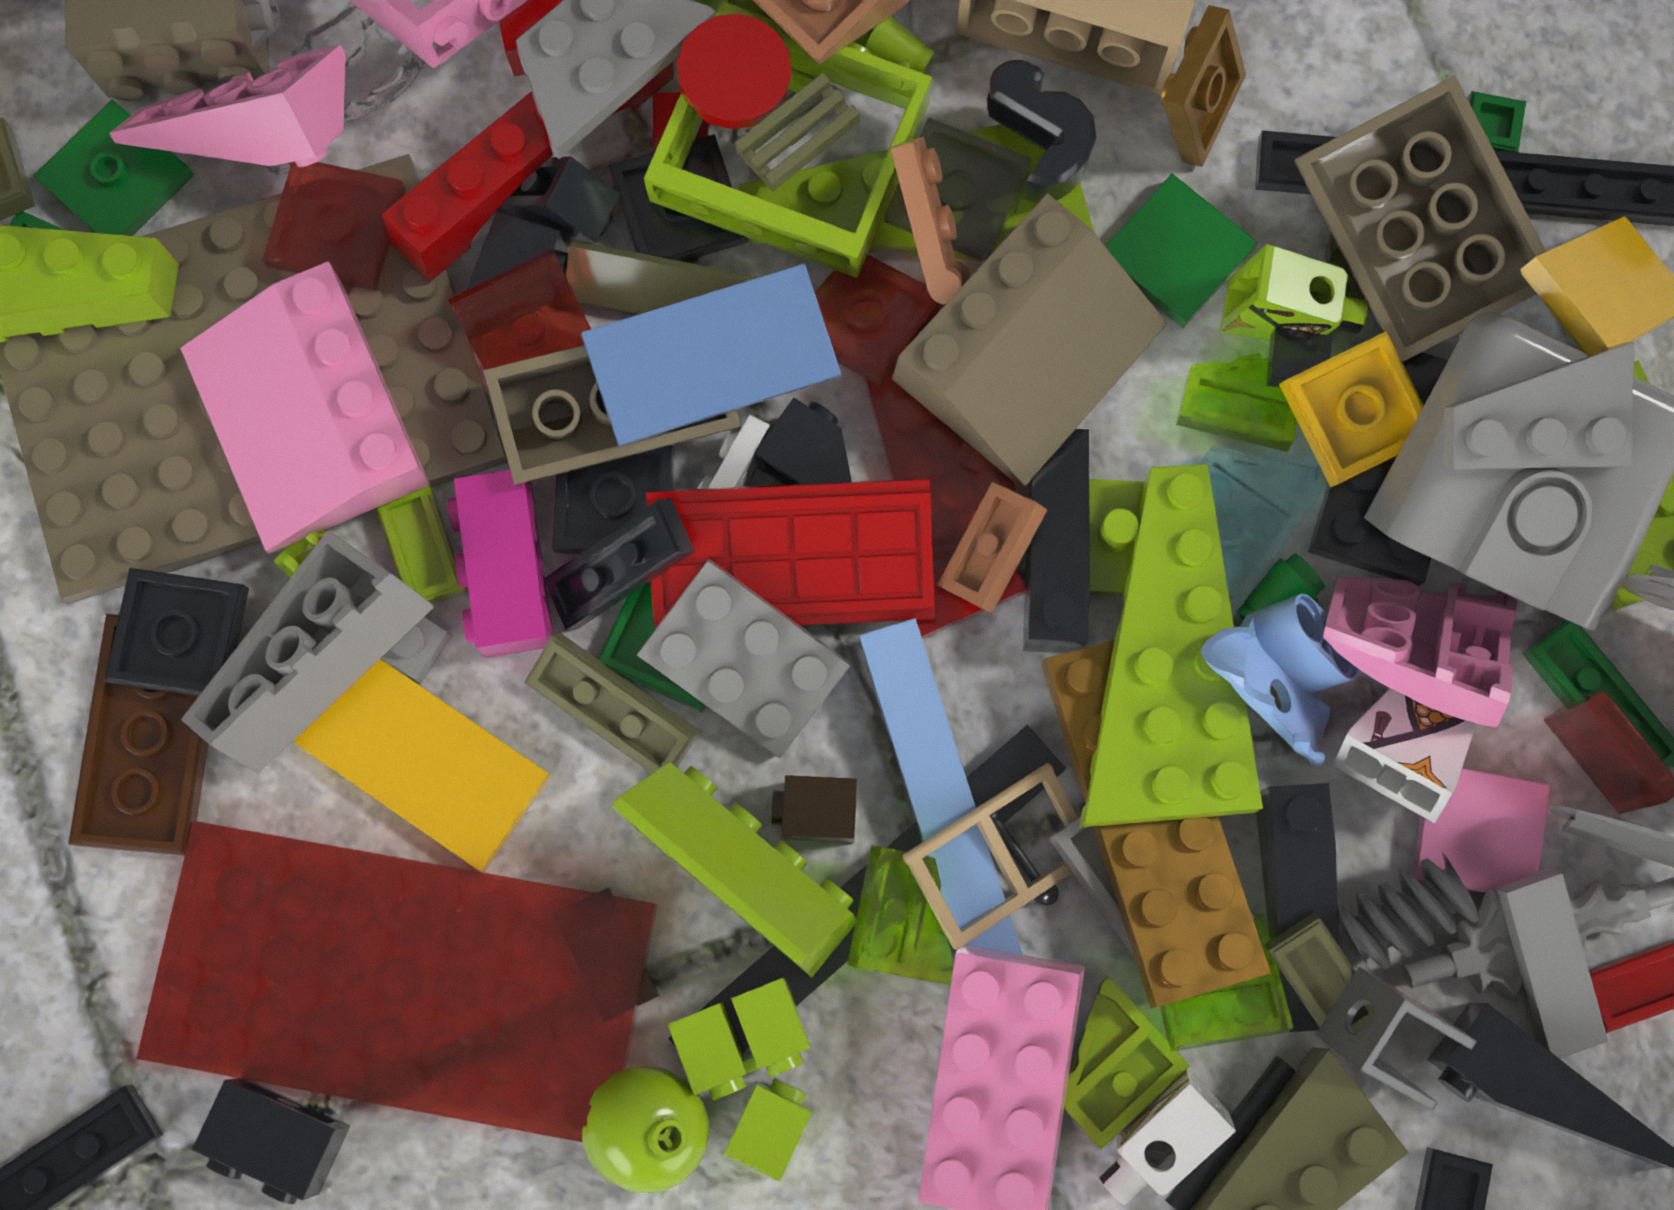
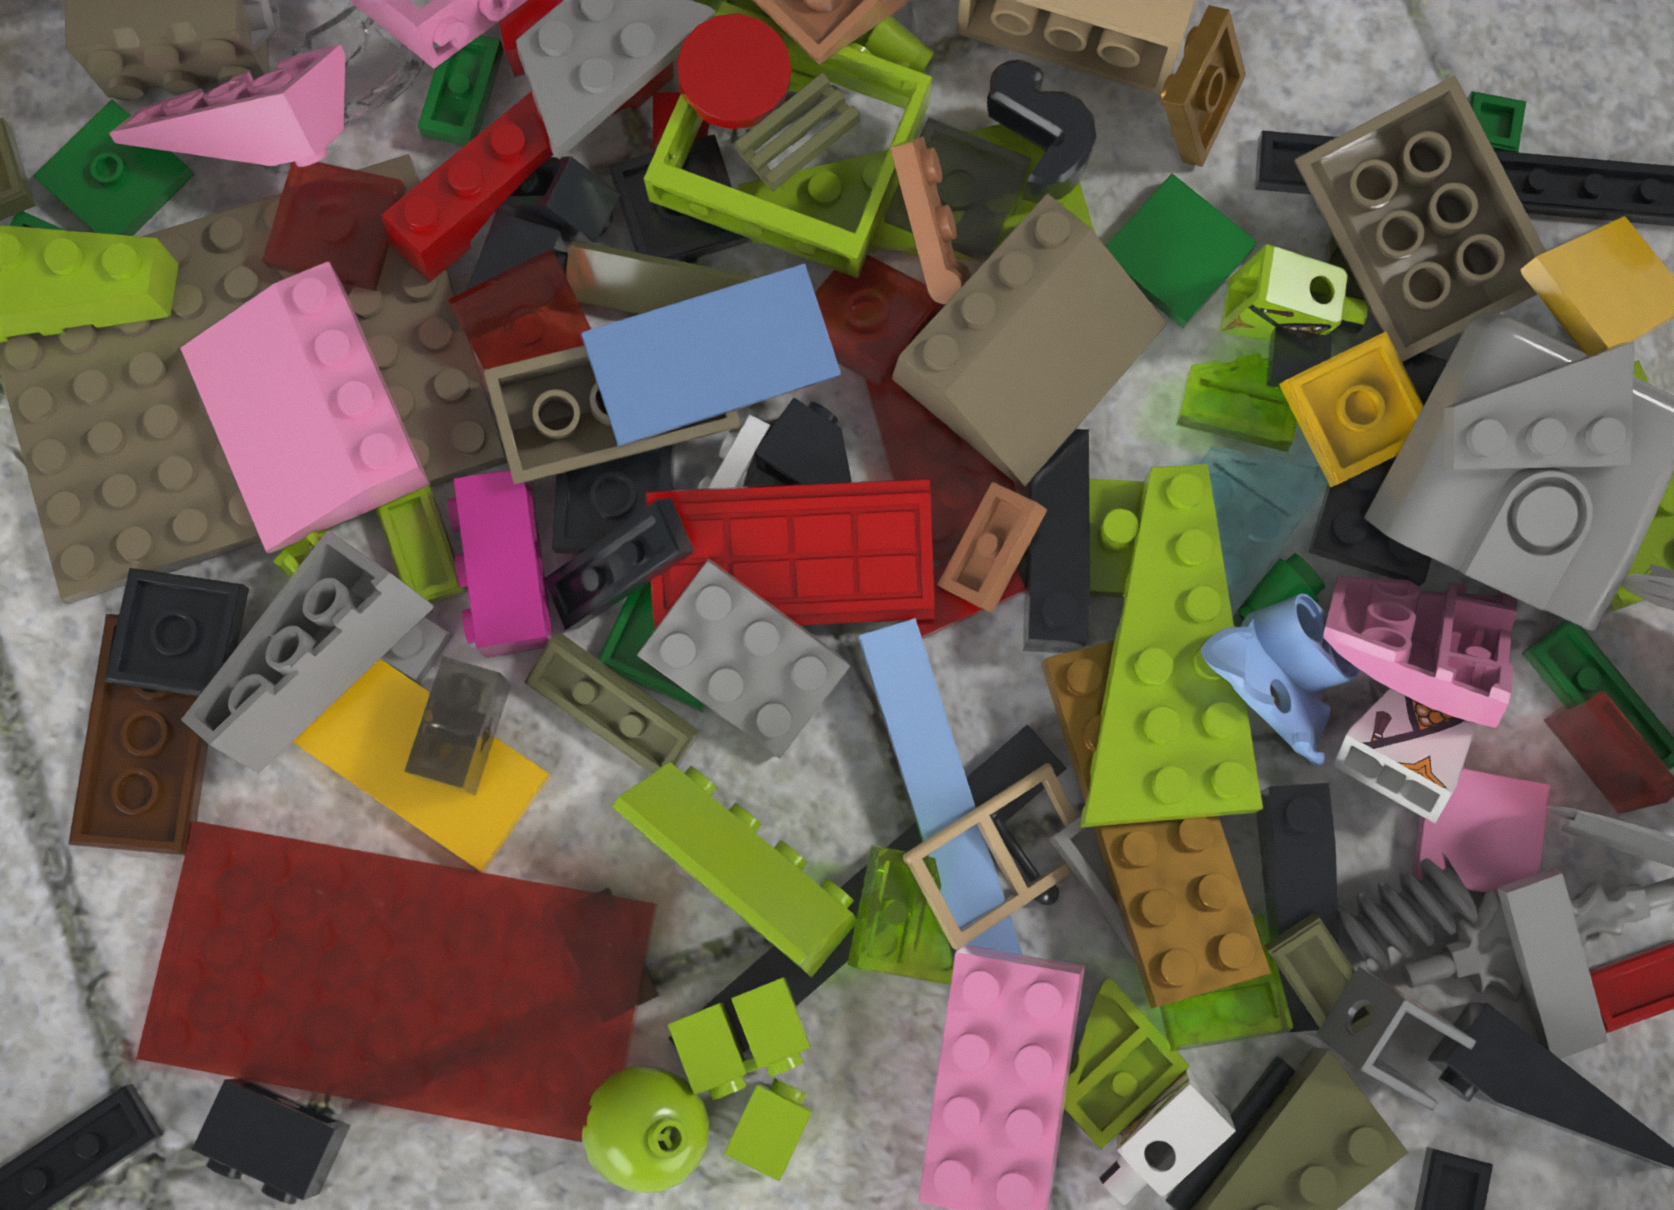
(458, 726): none -> clear smoke brick
(461, 92): none -> green plate
(816, 809): dark brown brick -> none

